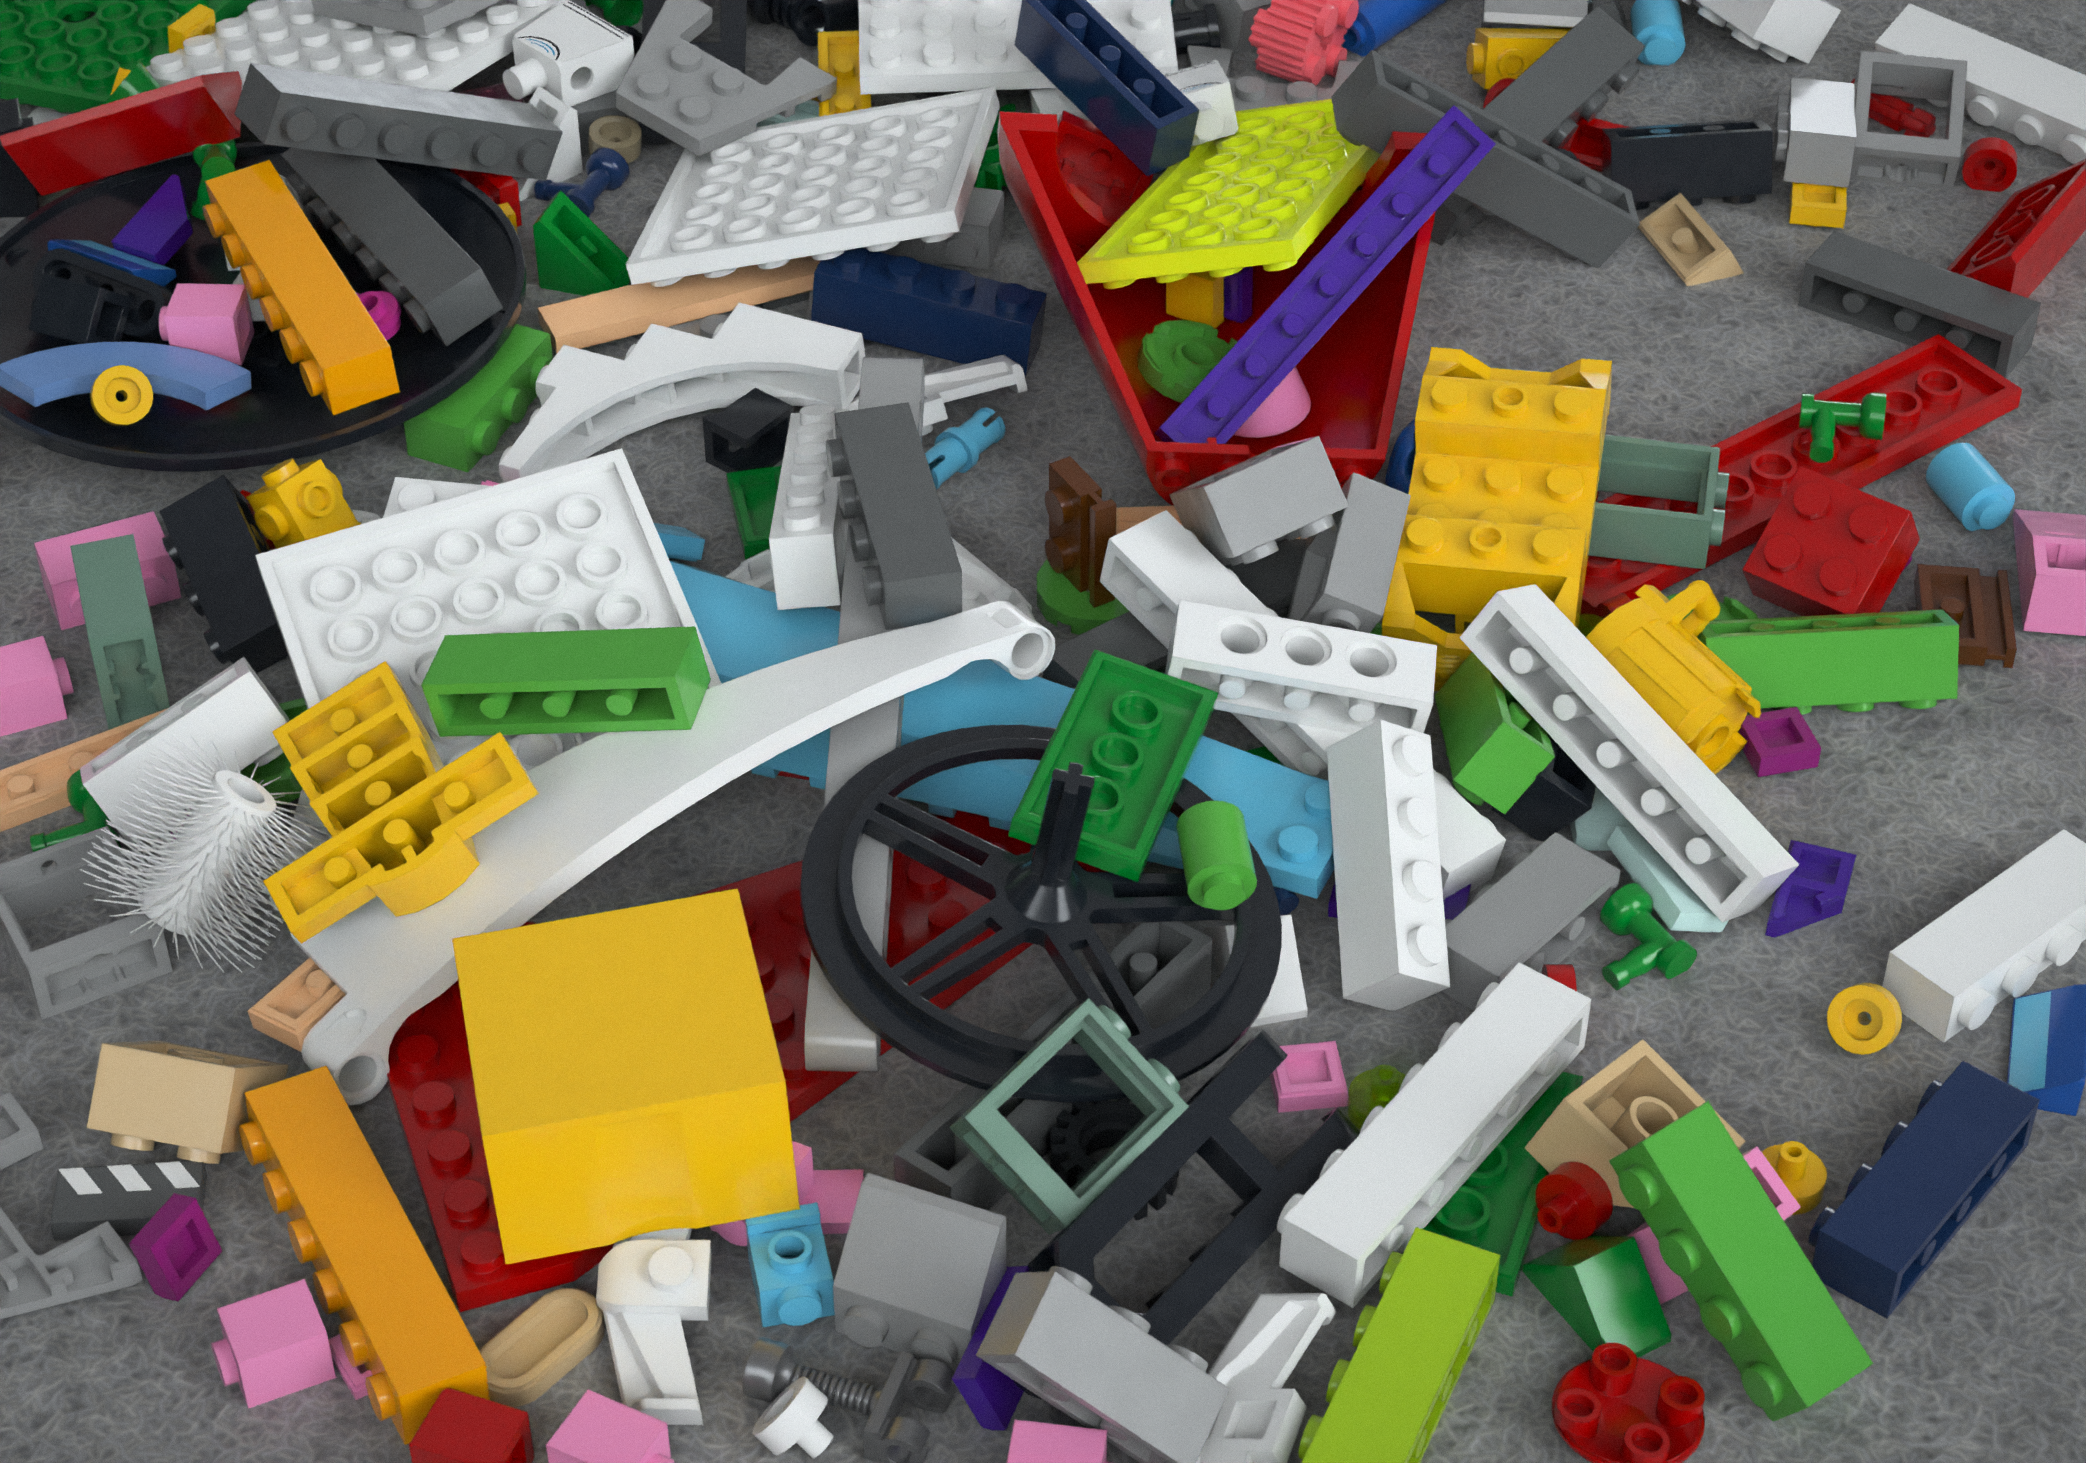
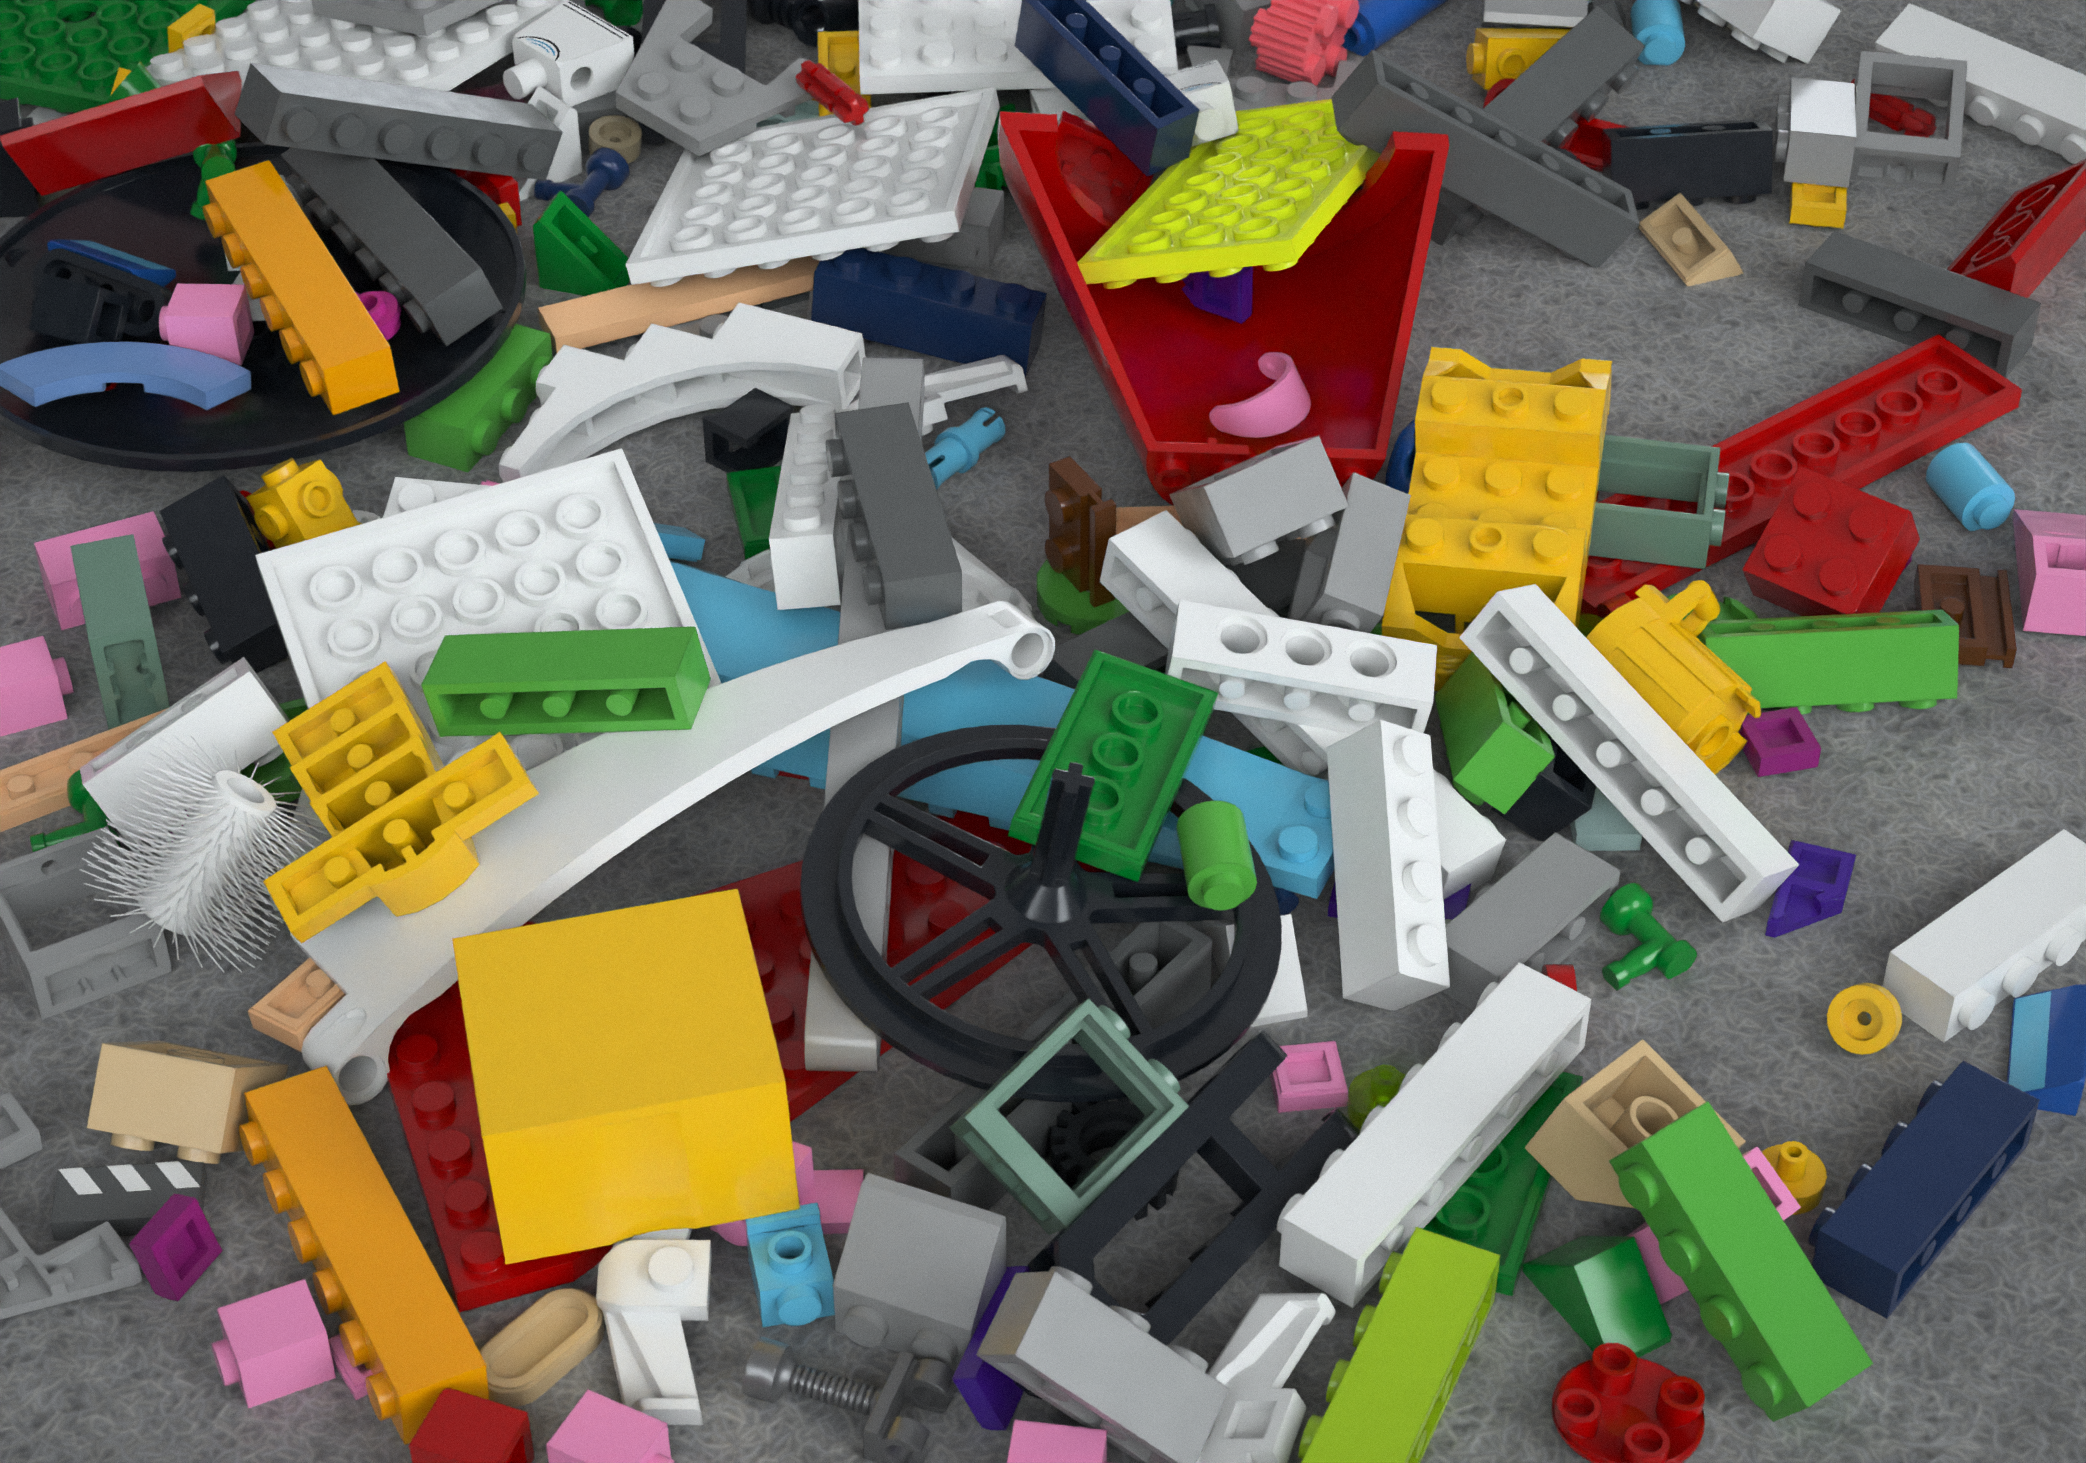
(136, 393): yellow tile -> none
(158, 226): dark purple tile -> none
(794, 1420): white tile -> none
(832, 93): none -> red axle
(1169, 355): bright green tile -> none
(1197, 298): yellow tile -> none
(1329, 283): dark purple plate -> none
(1573, 1201): red tile -> none
(1671, 896): light aqua tile -> none
(1823, 416): green piece -> none
(1989, 165): red tile -> none

